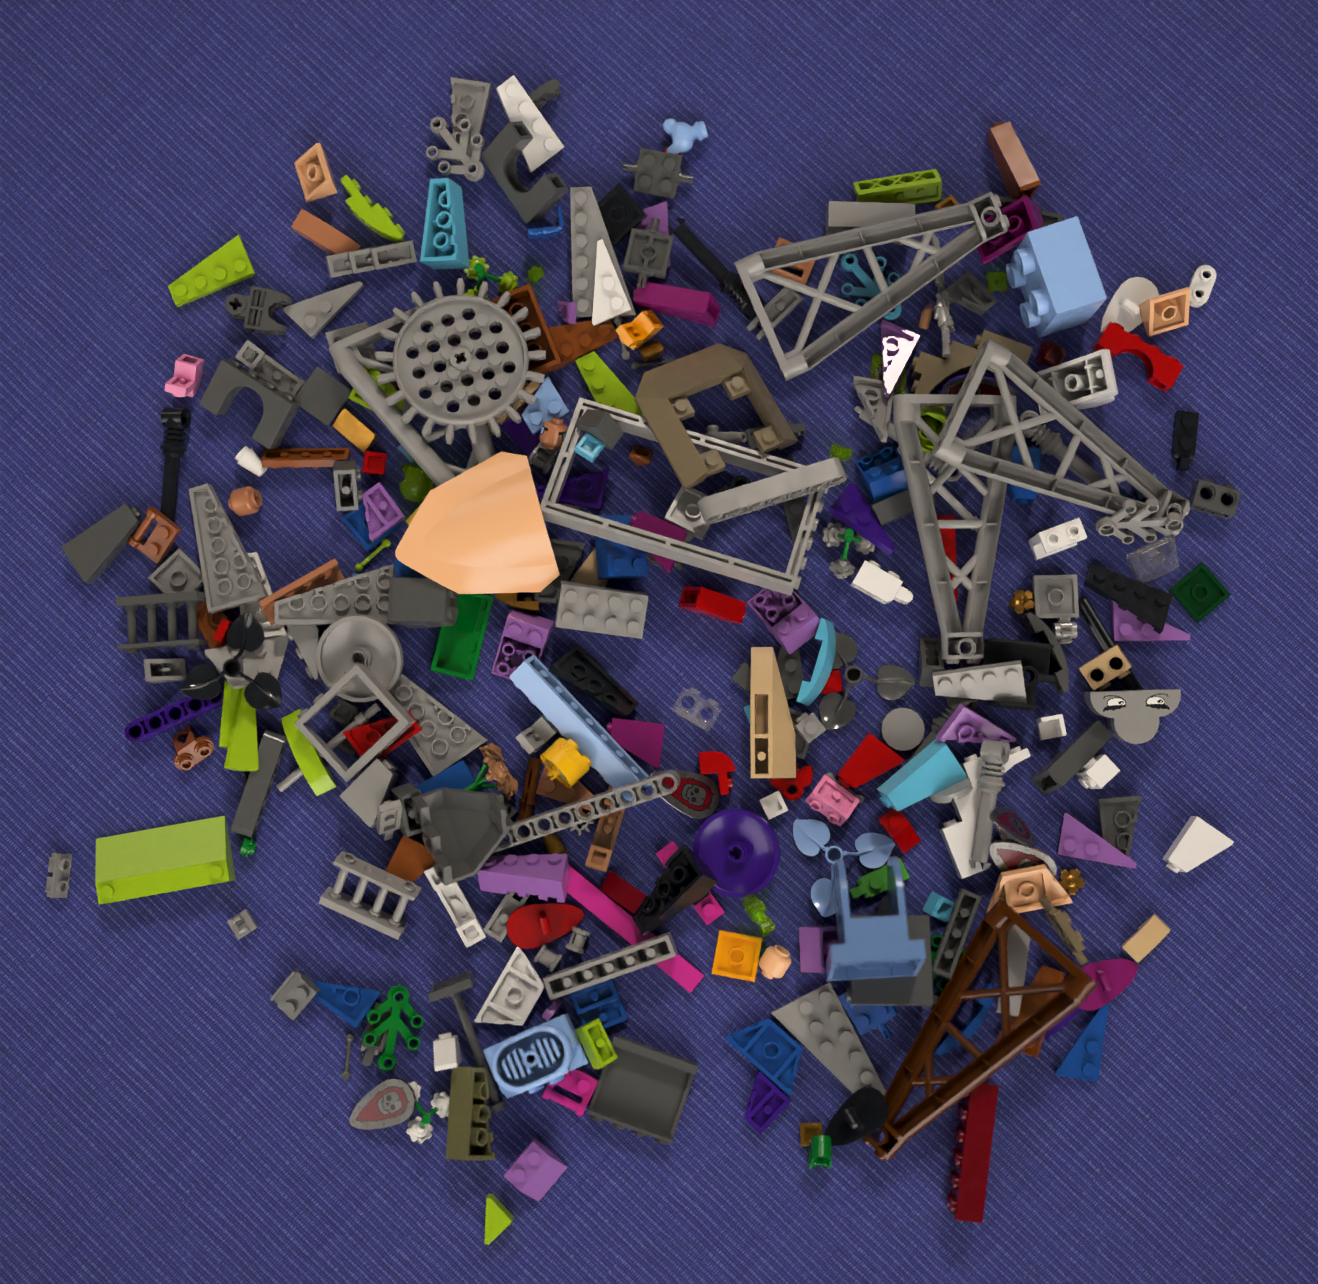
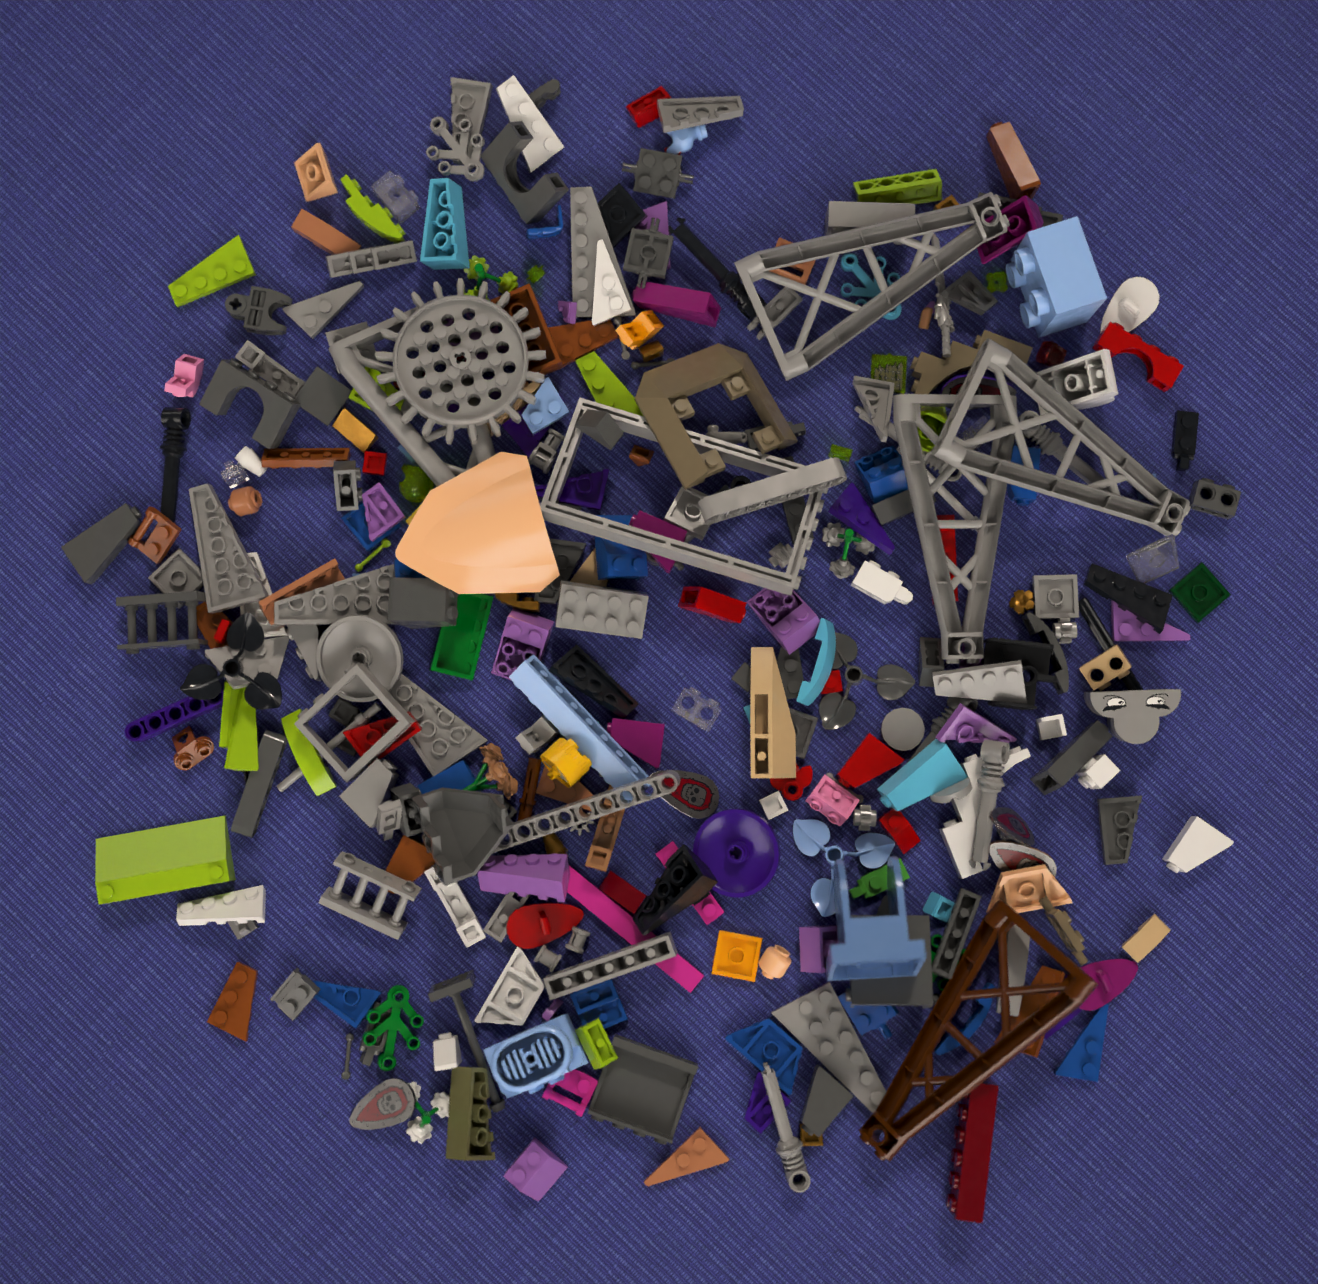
(60, 866): light grey hinge -> none
(164, 670): light grey slope -> none
(230, 906): none -> white wing
(234, 474): none -> clear tile
(234, 1005): none -> dark orange wing
(247, 847): green plate -> none
(400, 207): none -> clear brick
(496, 1218): lime slope -> none
(553, 433): nougat head -> none
(589, 447): medium azure tile -> none
(645, 108): none -> red slope
(691, 1156): none -> nougat wing
(692, 112): none -> light grey wing
(717, 762): red brick -> none
(755, 910): clear neon green plate -> none
(780, 555): none -> light grey gear
(788, 1146): none -> light grey piece
(809, 727): light grey brick -> none
(820, 1152): green piece -> none
(823, 1102): none -> dark grey slope
(858, 1117): black shield -> none
(864, 817): none -> light grey gear
(896, 348): wing -> none
(1057, 539): white panel -> none
(1071, 880): pearl gold plant -> none
(1084, 844): medium lavender wing -> none
(1111, 525): light grey plant -> none
(1165, 311): light nougat slope -> none
(1201, 284): white plate -> none

